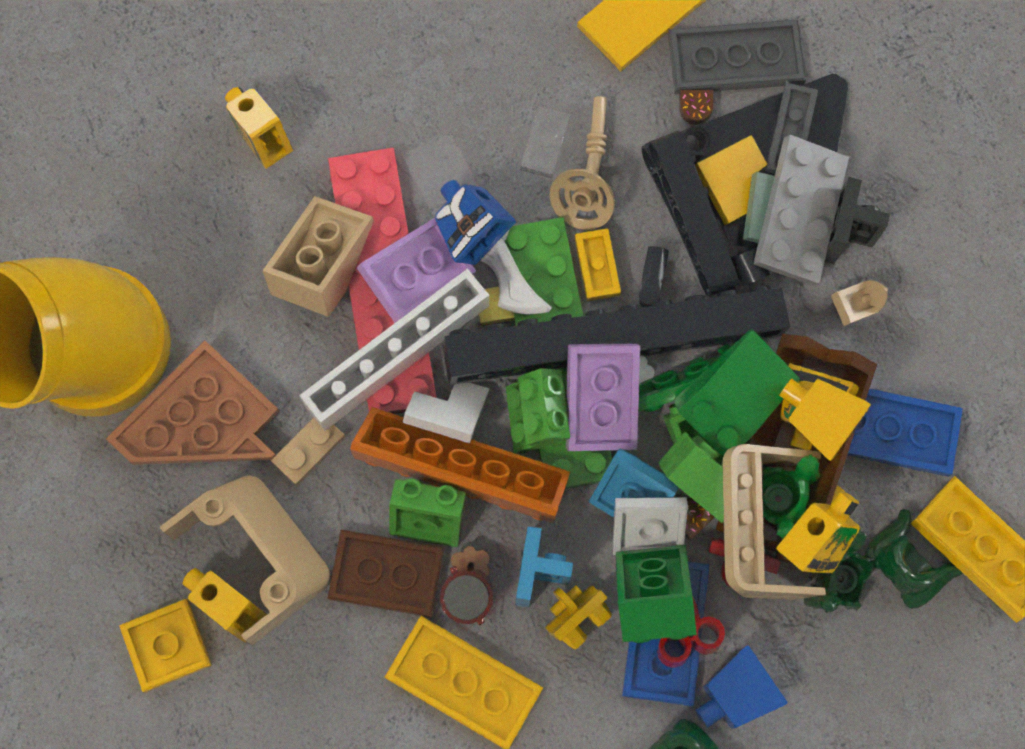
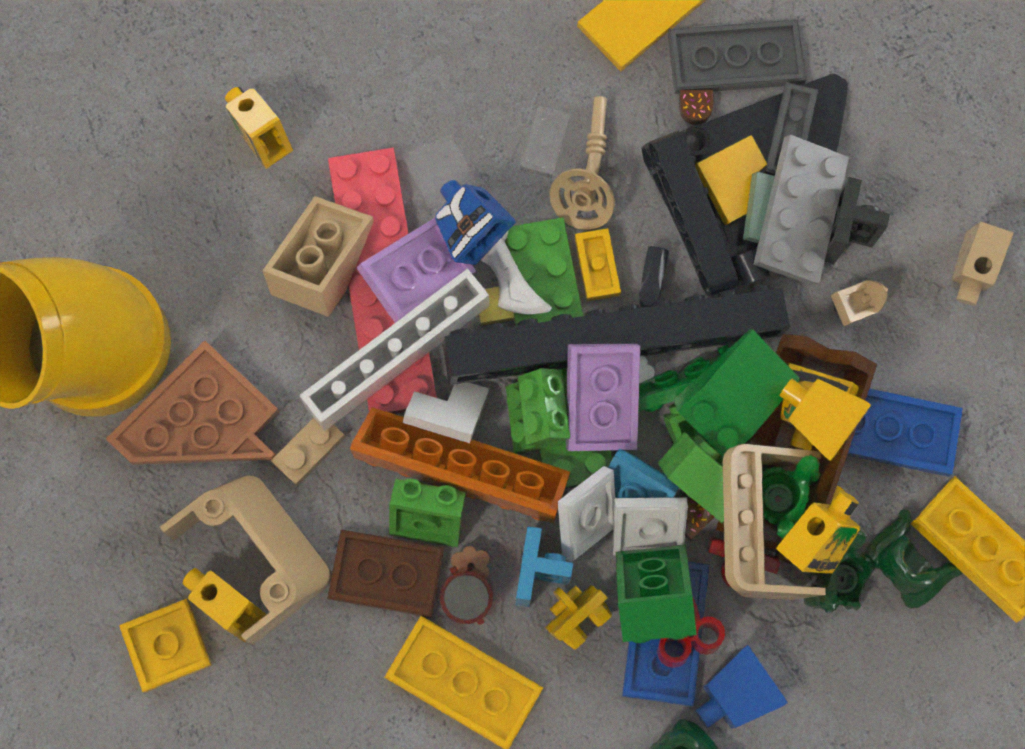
(587, 513): none -> white tile
(985, 248): none -> tan torso

